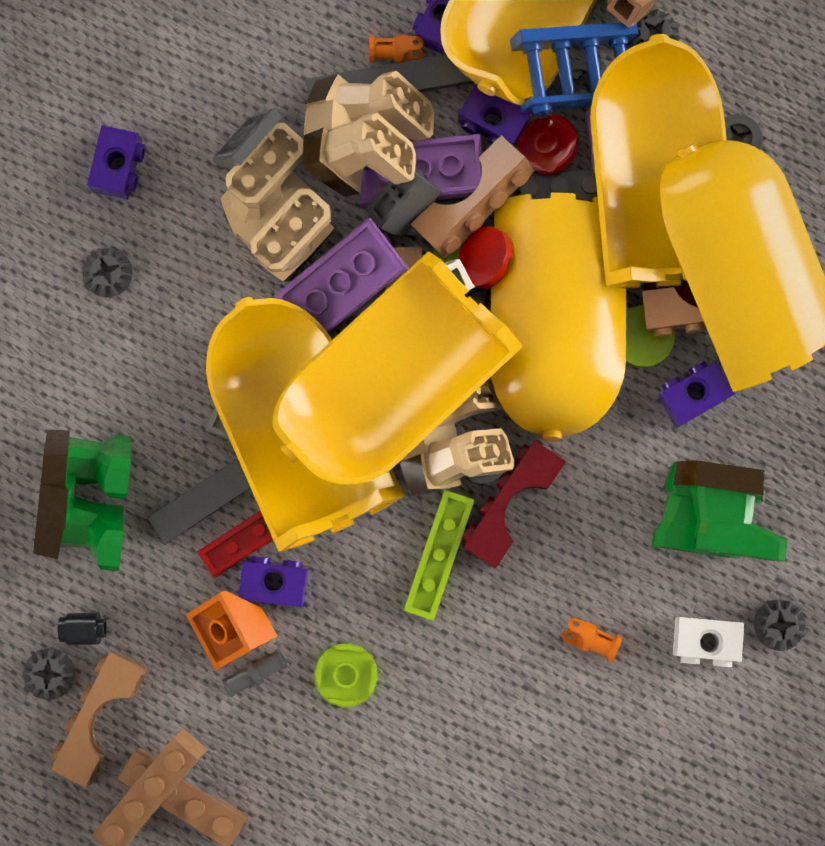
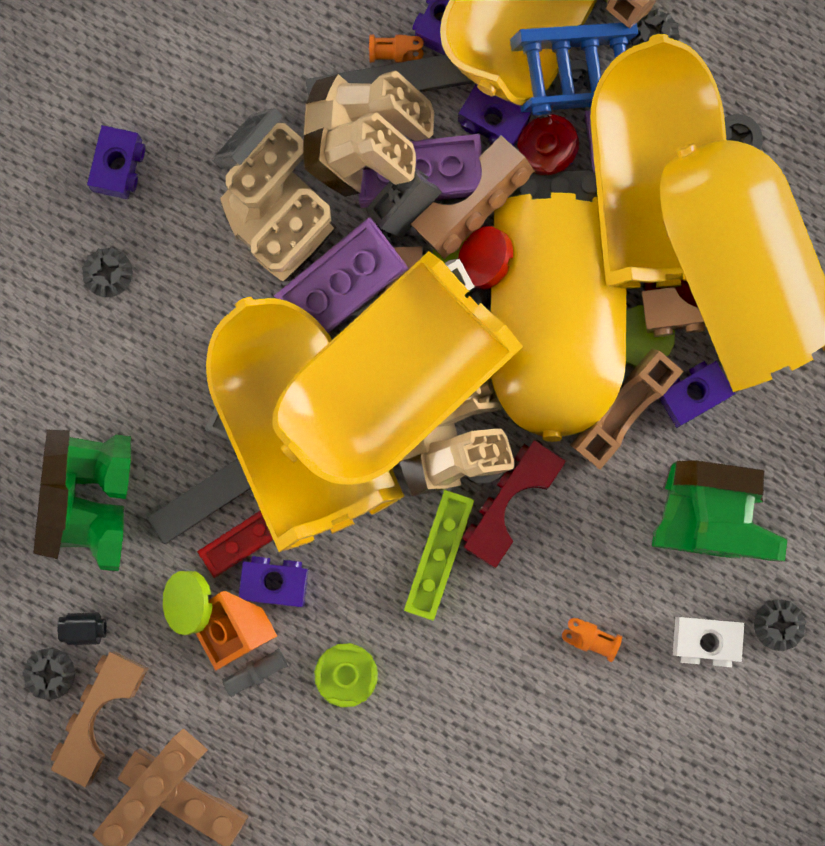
(187, 602): none -> lime tile
(641, 388): none -> medium nougat arch

